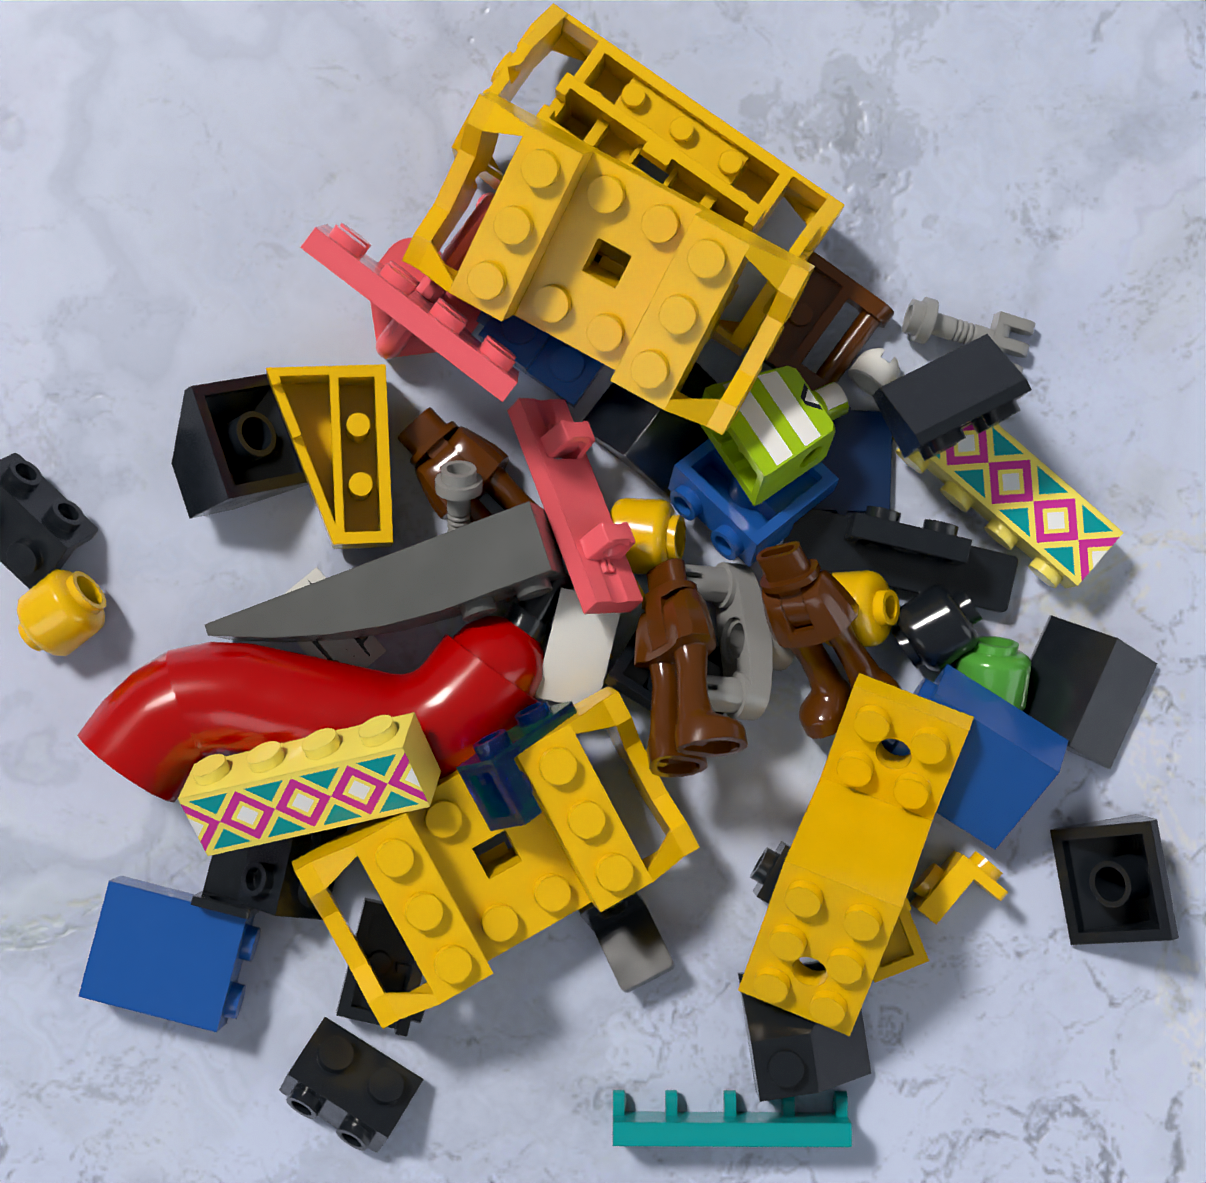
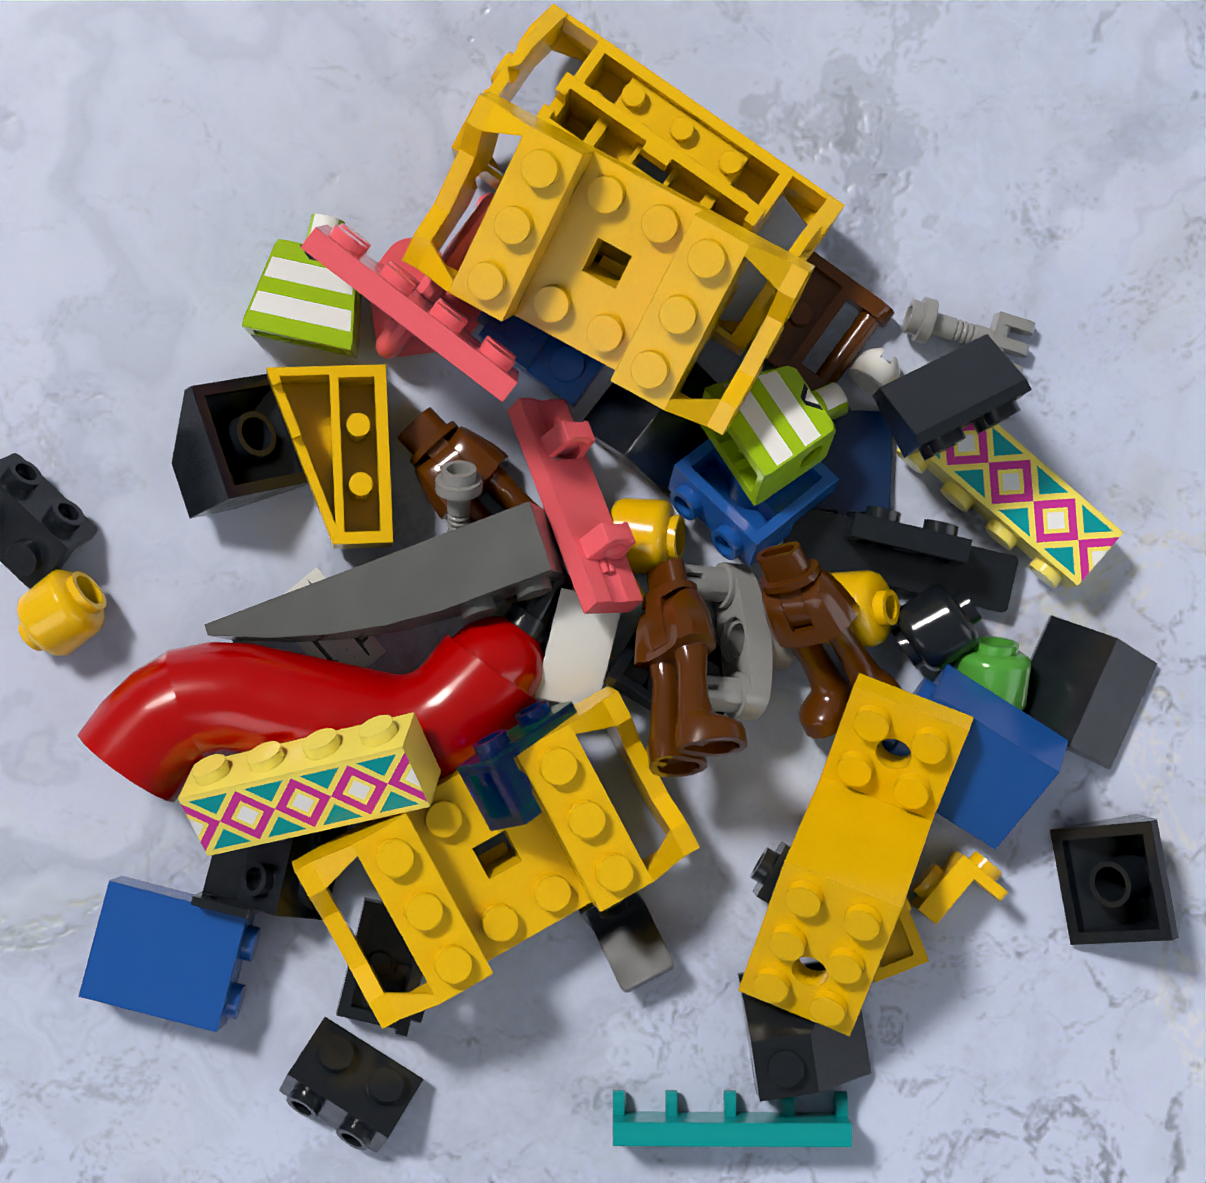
(305, 301): none -> torso

